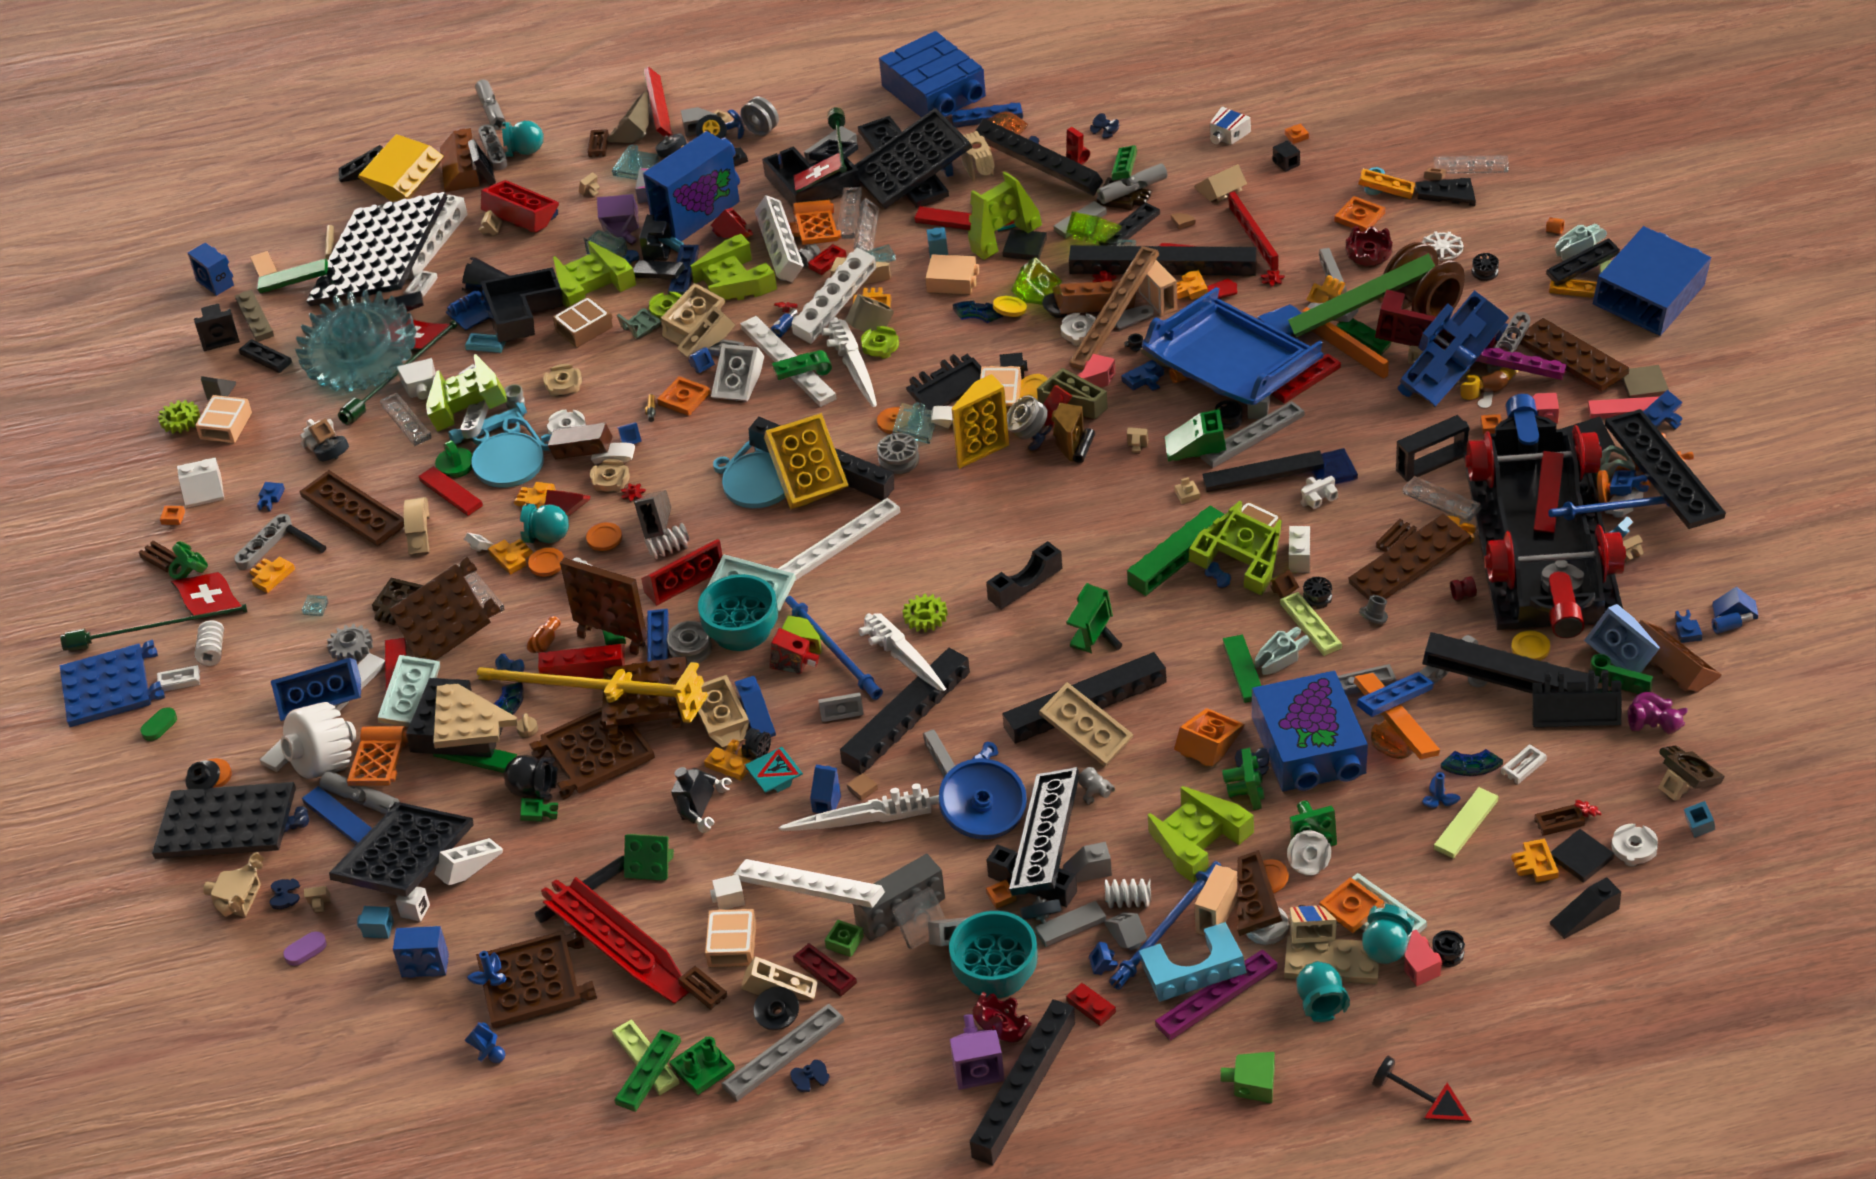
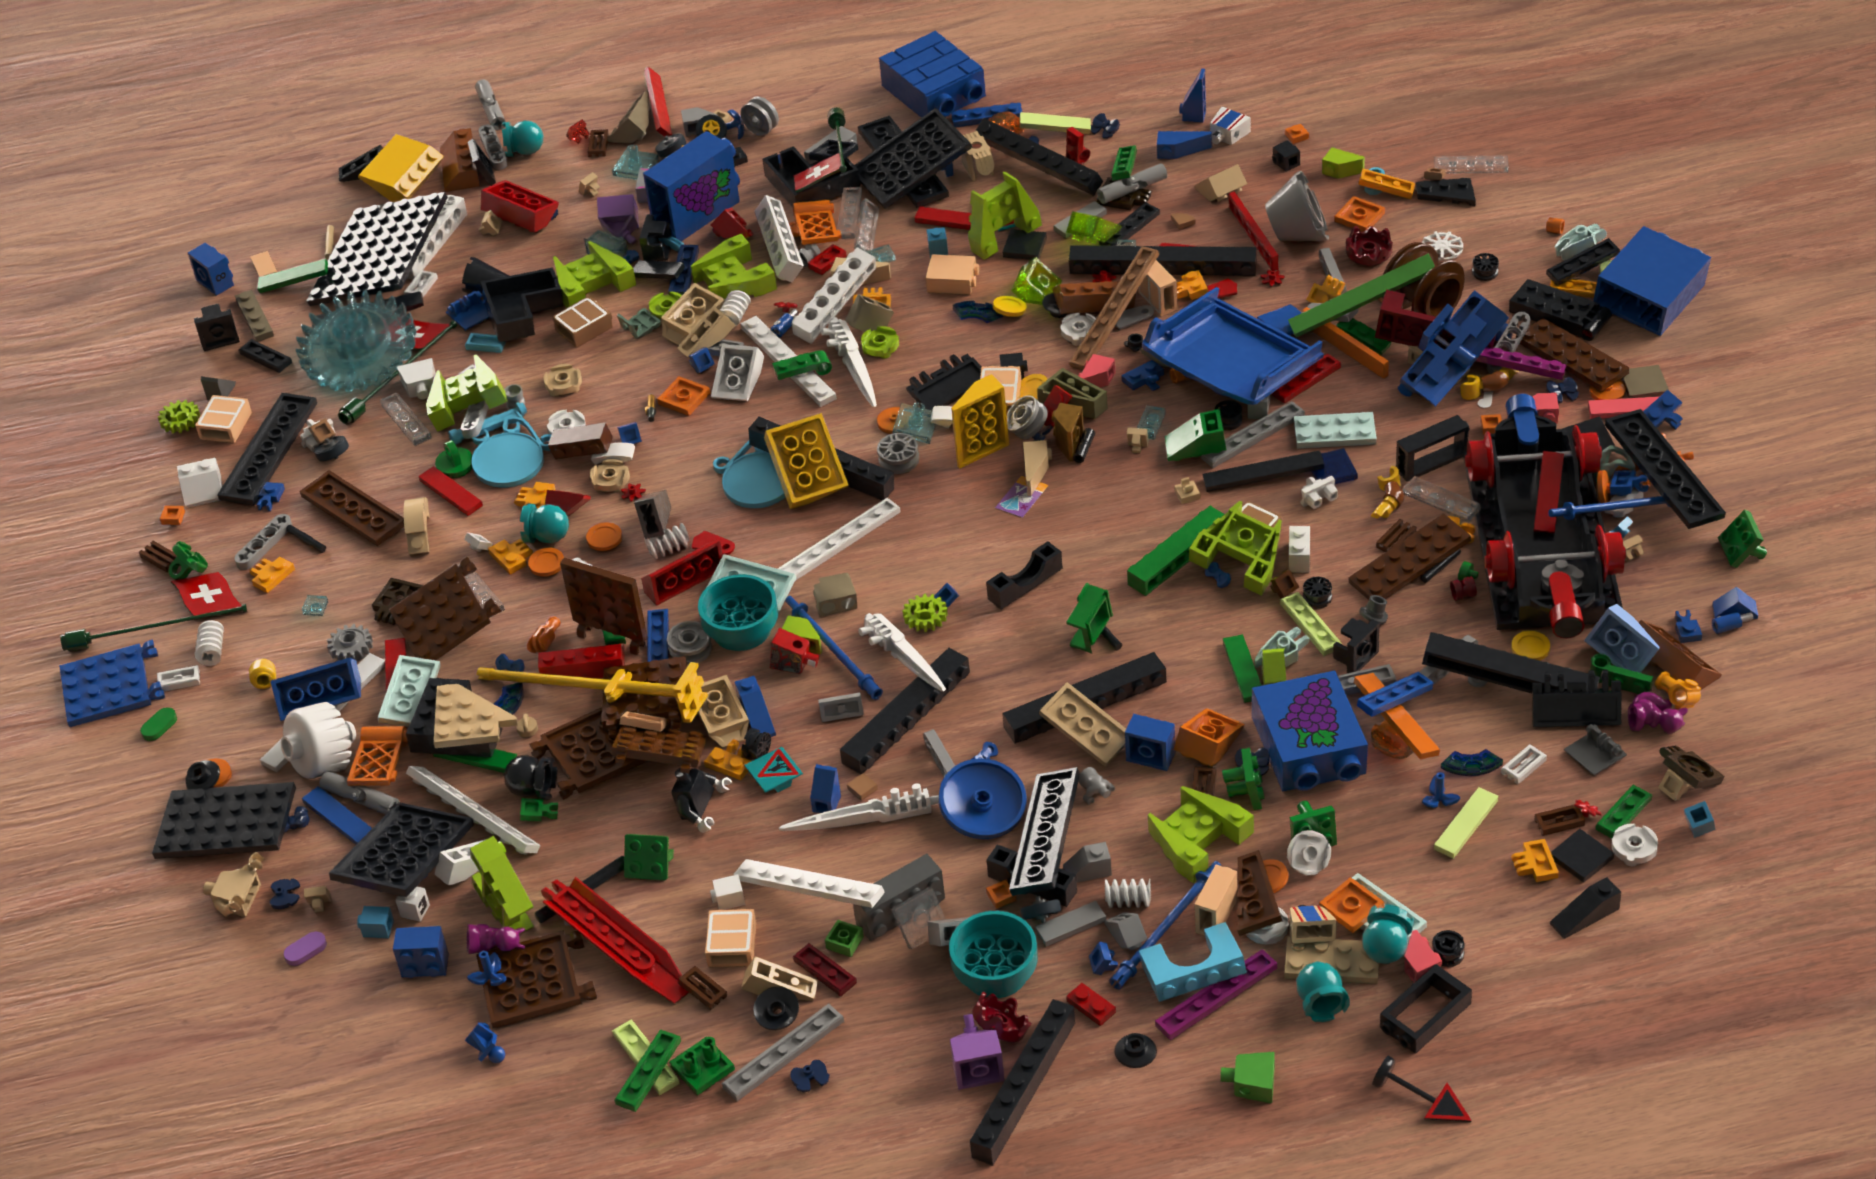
(262, 673): none -> yellow head
(267, 448): none -> black plate
(469, 807): none -> white plate
(485, 938): none -> magenta animal
(499, 885): none -> lime wedge
(578, 129): none -> clear red tile
(643, 721): none -> light nougat tile
(666, 746): none -> reddish brown plate
(706, 537): none -> red piece
(735, 306): none -> white piece
(835, 594): none -> dark tan piece
(947, 594): none -> blue slope
(1016, 499): none -> sticker
(1036, 463): none -> tan slope
(1054, 122): none -> yellowish green tile
(1137, 1057): none -> black piece
(1150, 742): none -> blue brick
(1152, 420): none -> clear light blue plate
(1182, 143): none -> blue slope
(1194, 104): none -> blue slope
(1205, 771): none -> reddish brown tile
(1273, 666): none -> lime slope
(1296, 212): none -> light grey cone
(1335, 430): none -> light aqua plate
(1342, 163): none -> lime slope
(1361, 647): none -> black panel
(1393, 494): none -> yellow piece
(1440, 566): none -> black piece
(1444, 982): none -> black window
(1467, 570): none -> green tile
(1561, 308): none -> black hinge
(1568, 387): none -> dark blue piece
(1595, 750): none -> dark grey hinge
(1615, 391): none -> orange piece
(1624, 810): none -> green tile
(1680, 693): none -> light orange connector
(1742, 539): none -> green plate

